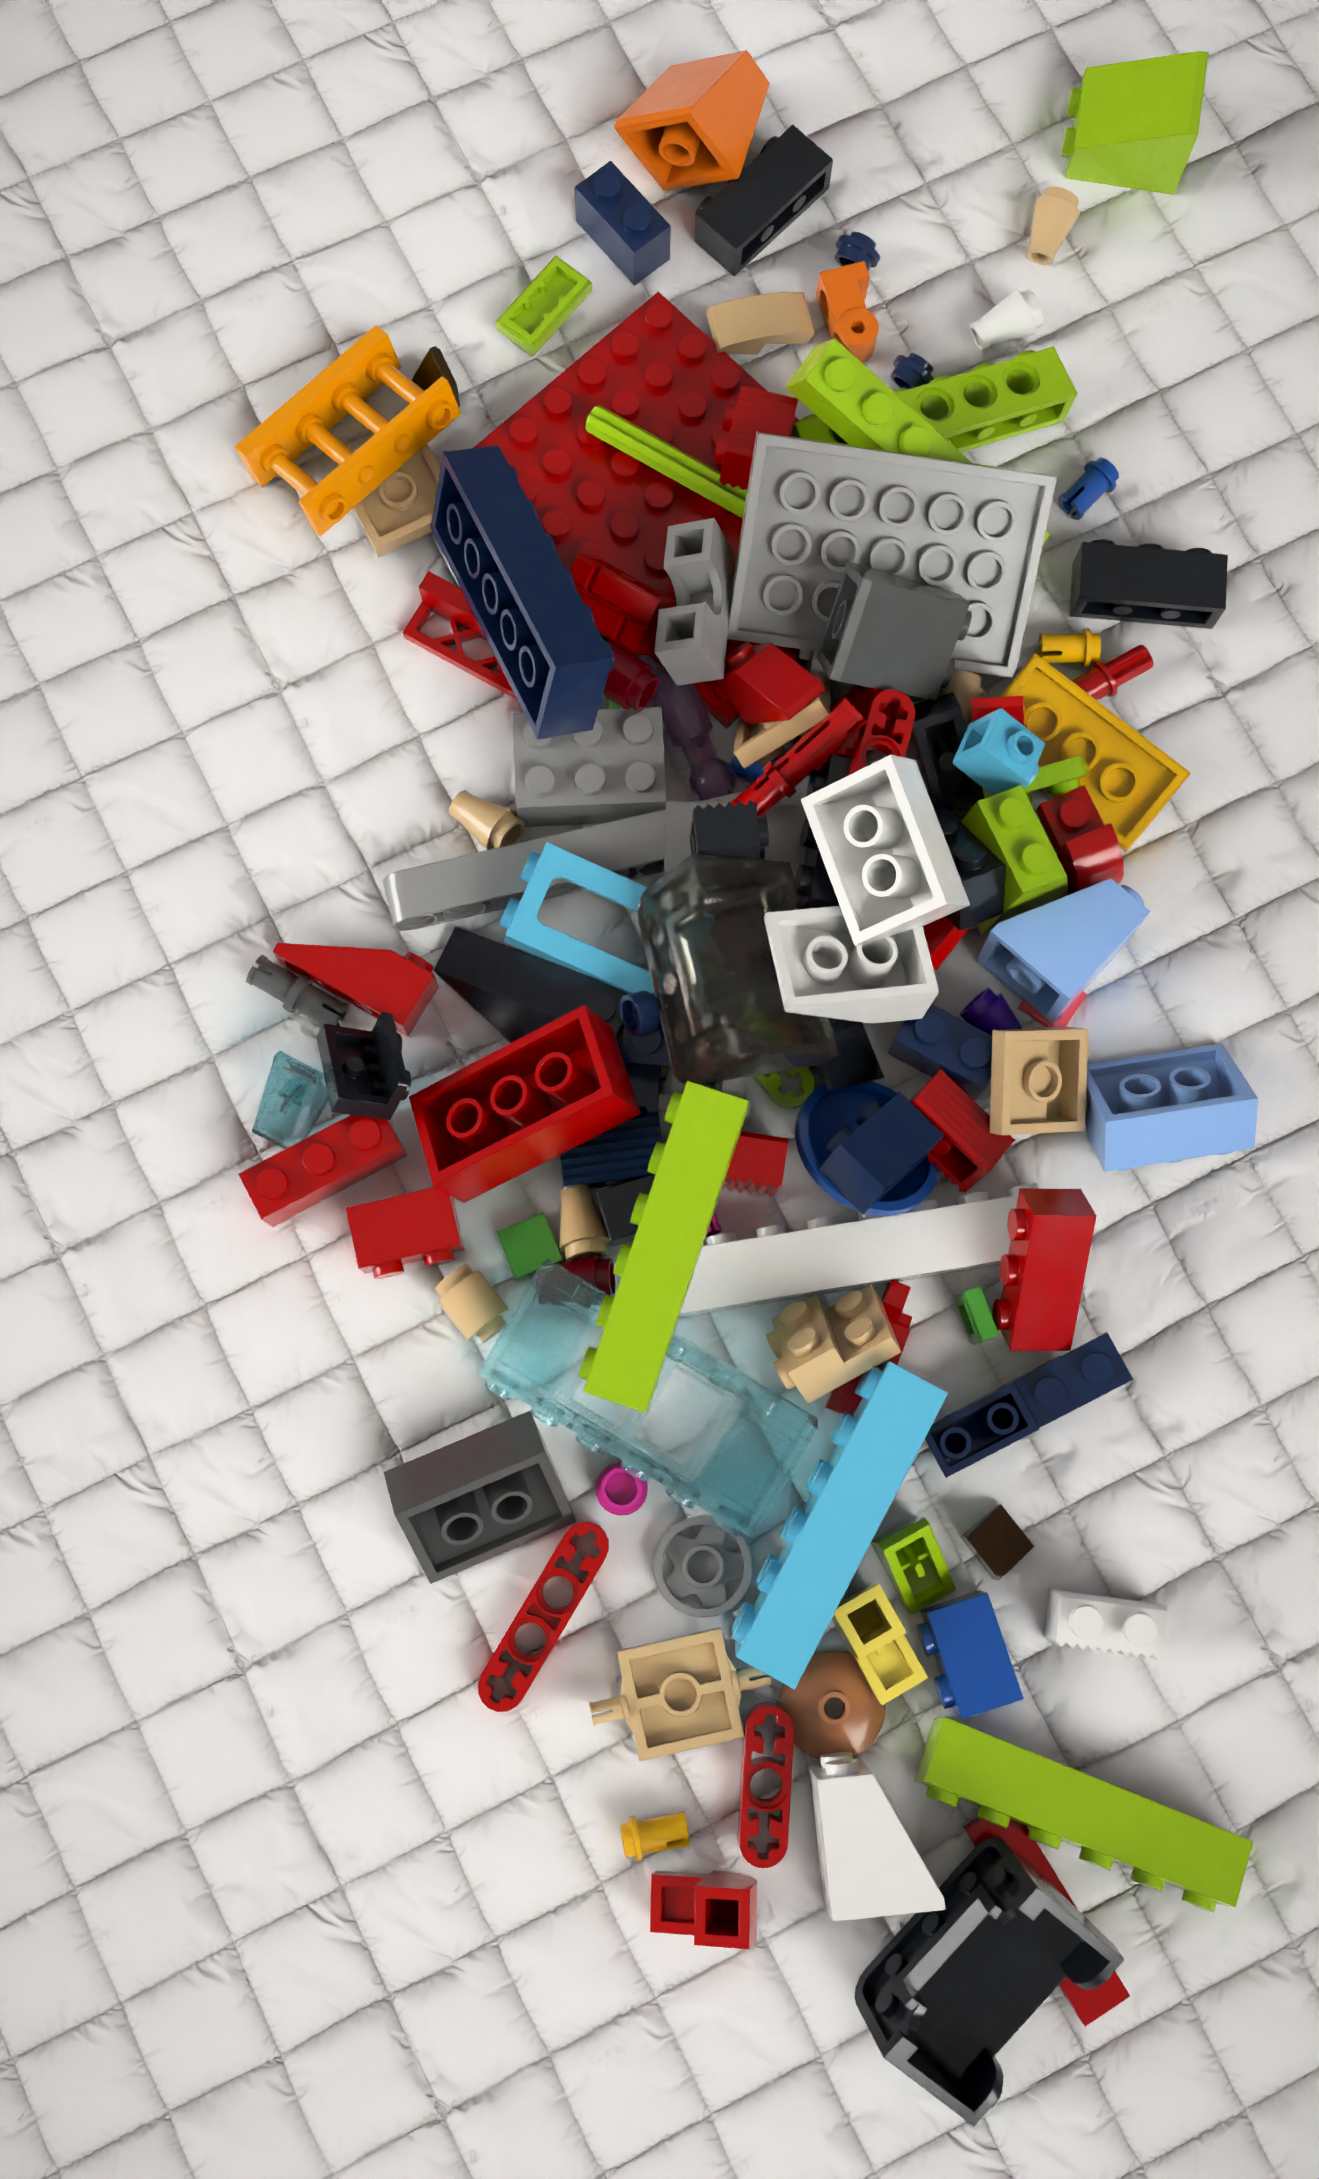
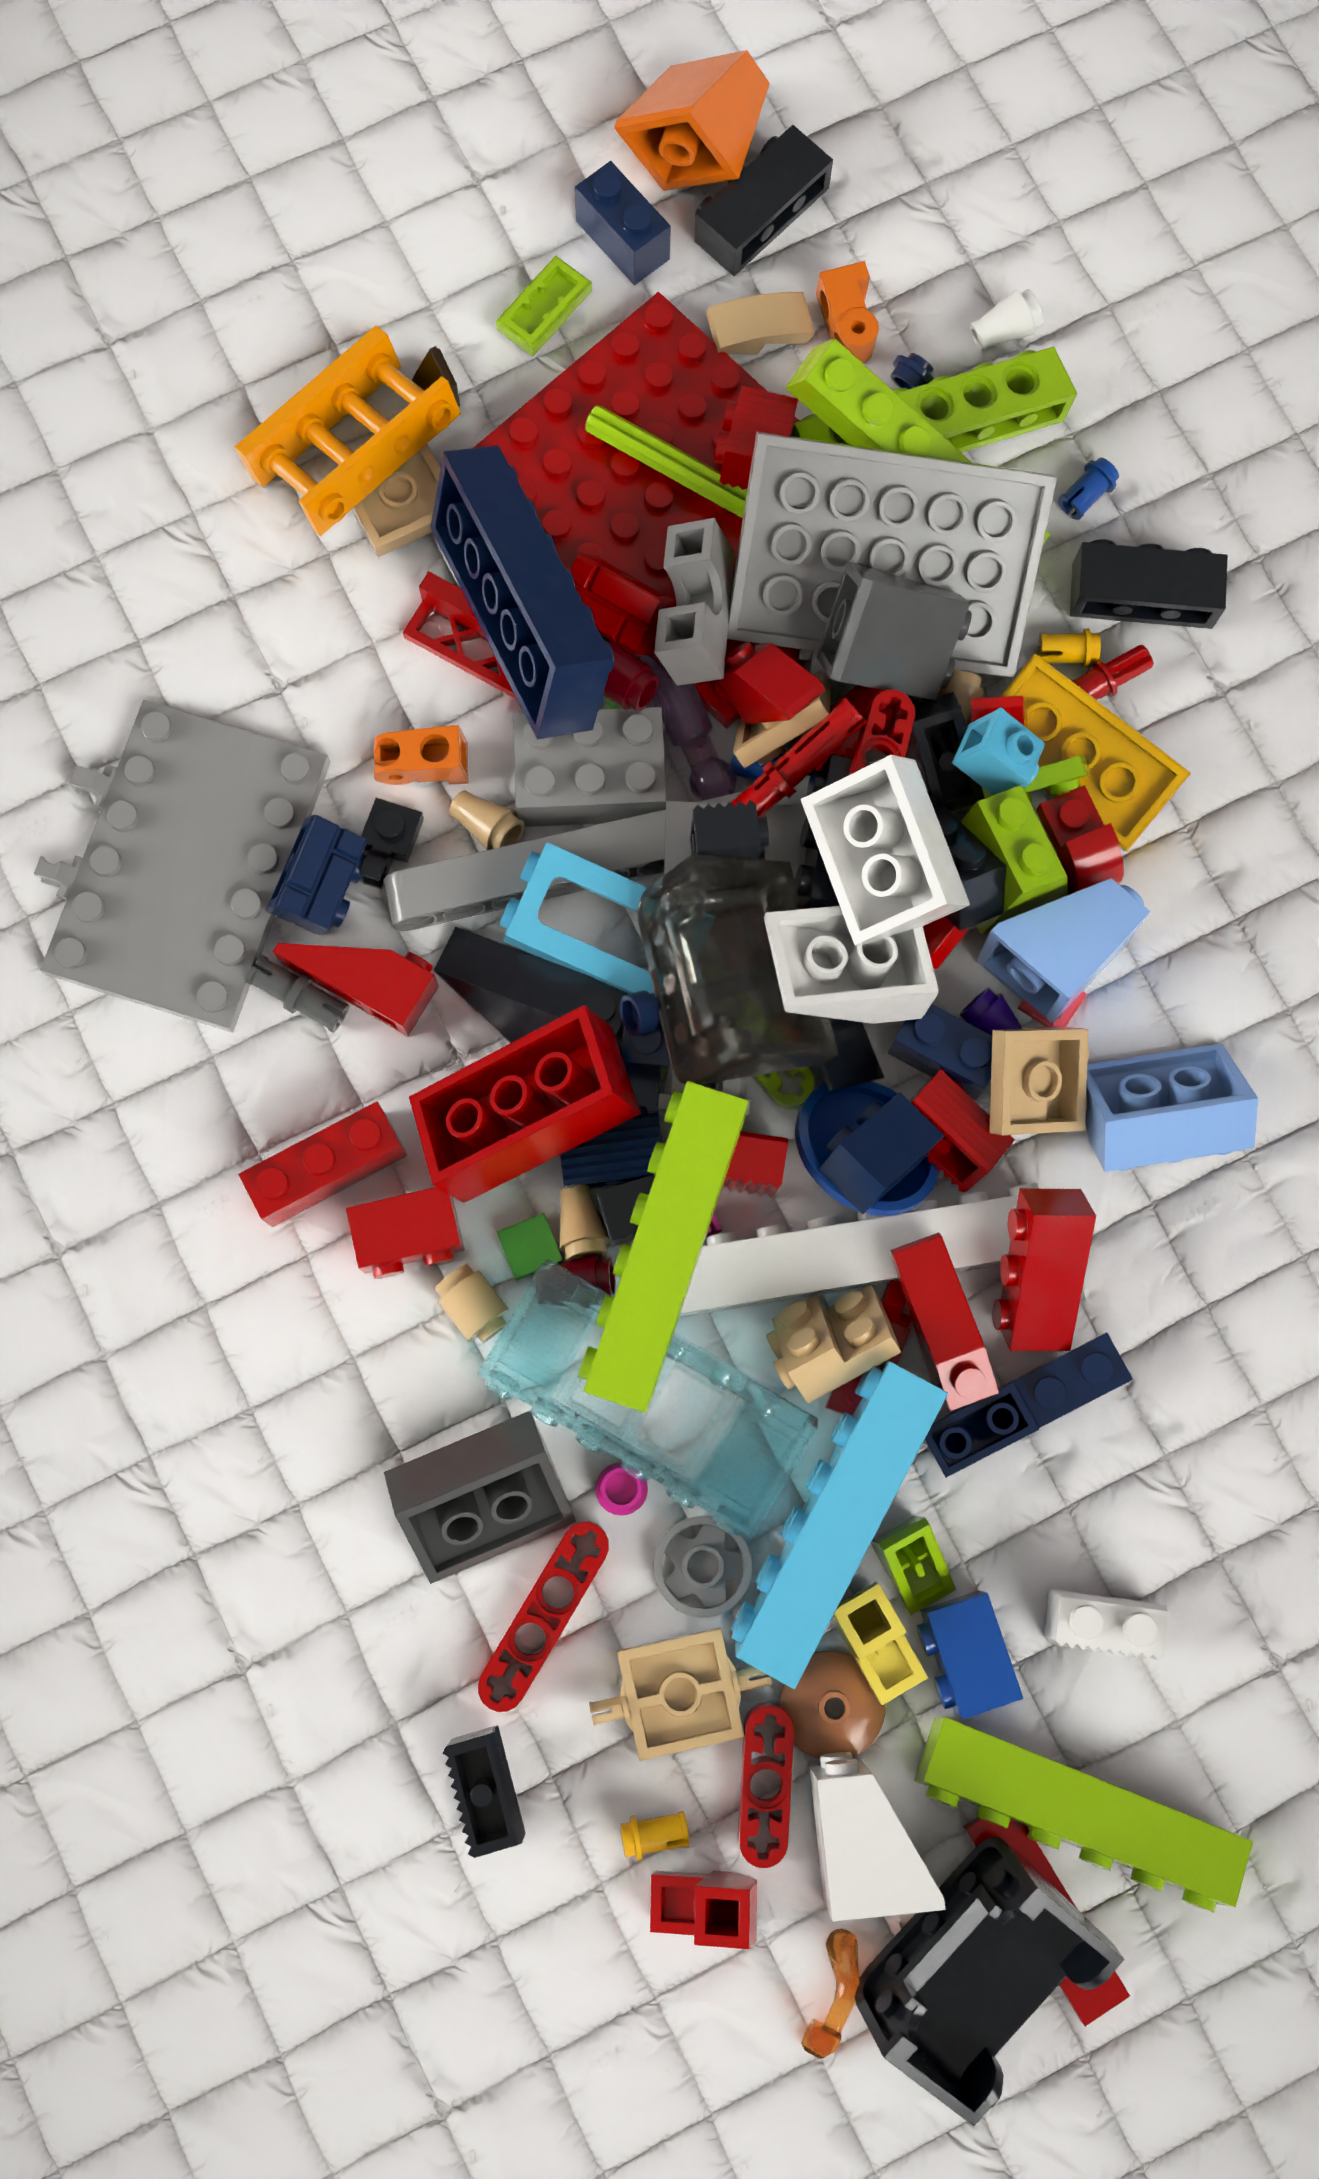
(181, 864): none -> light grey hinge
(290, 1101): clear light blue slope -> none
(318, 876): none -> dark blue brick
(364, 1068): black bracket -> none
(389, 836): none -> black plate
(421, 756): none -> orange leg
(484, 1792): none -> black brick
(824, 2038): none -> clear orange piece
(856, 249): dark blue plate -> none
(944, 1322): none -> red slope
(976, 1316): bright green tile -> none
(997, 1542): dark brown slope -> none
(1052, 220): tan cone -> none
(1135, 122): lime slope -> none

